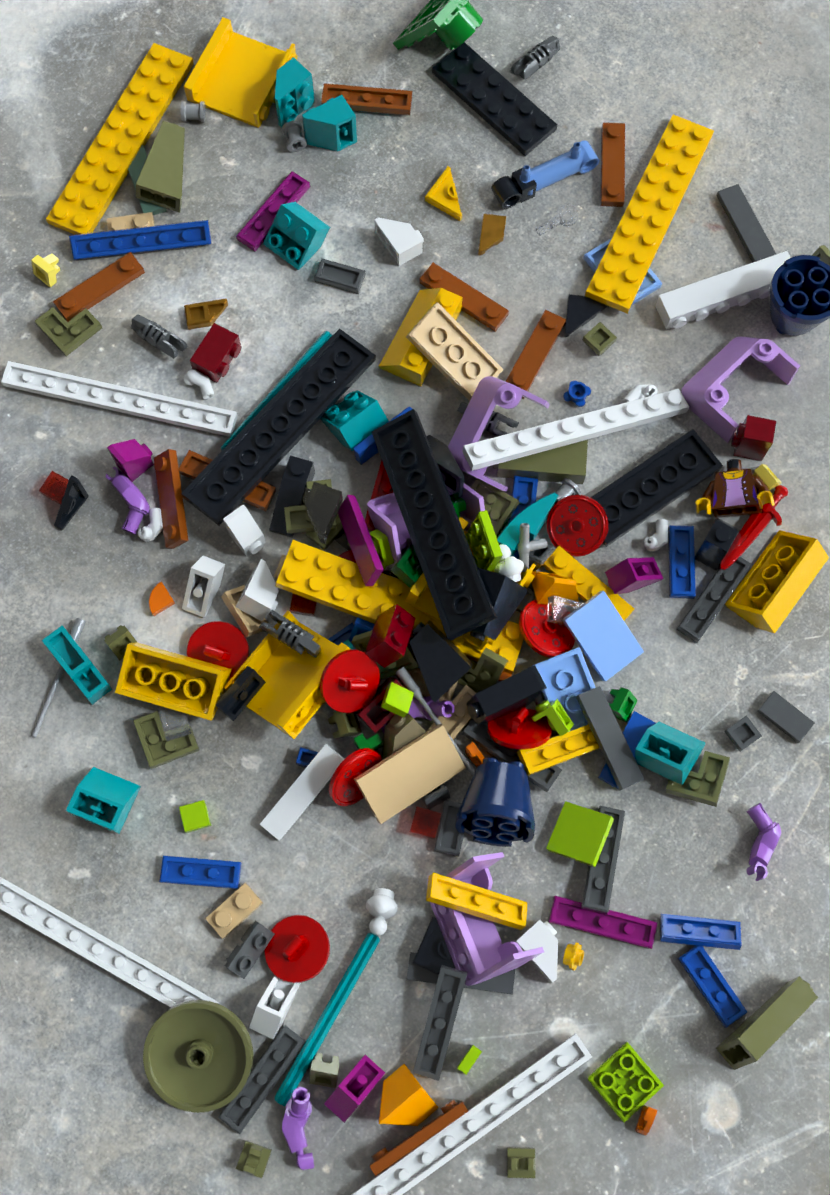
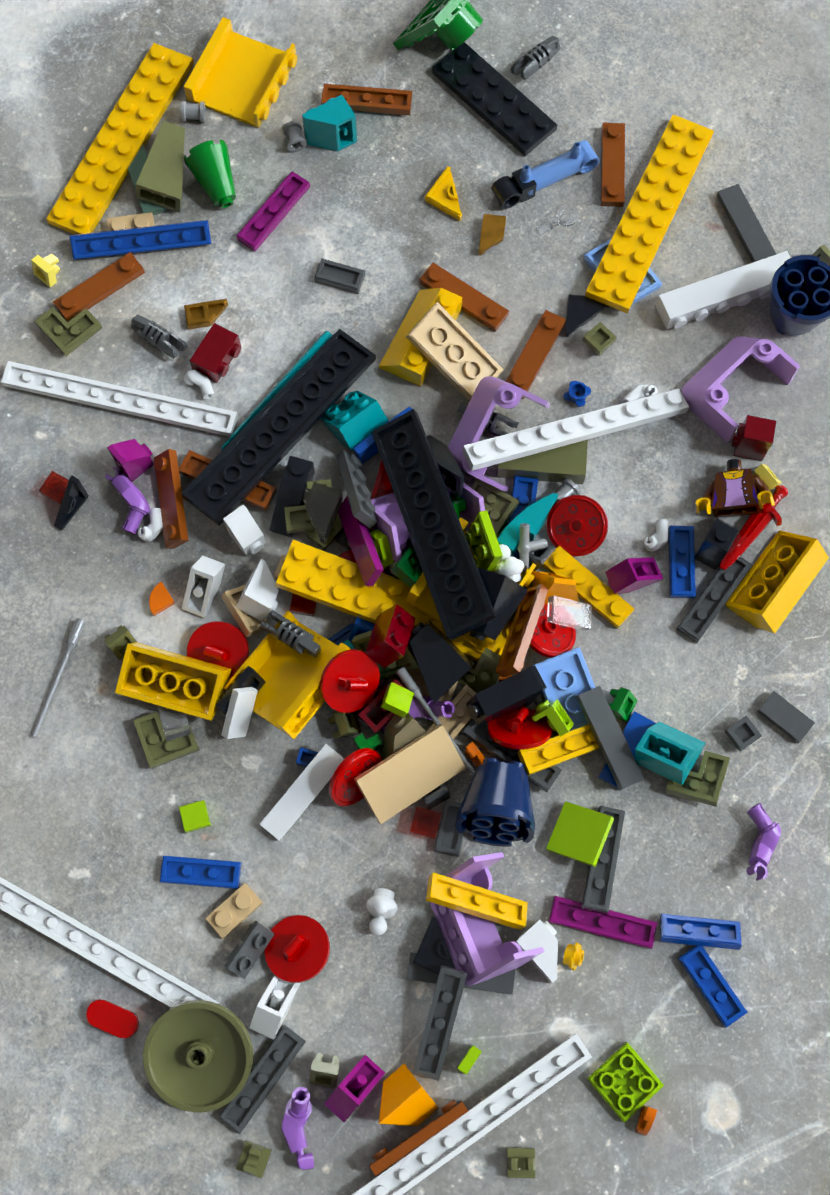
(77, 664): teal slope -> none
(103, 799): teal slope -> none
(112, 1018): none -> red tile
(213, 171): none -> green cone
(239, 712): none -> white tile
(293, 91): teal slope -> none
(296, 234): teal slope -> none
(327, 1019): teal axle -> none
(356, 488): none -> dark grey plate
(399, 239): white slope -> none
(521, 631): none -> dark orange plate
(603, 635): light blue tile -> none
(656, 484): black plate -> none
(767, 1023): olive slope -> none

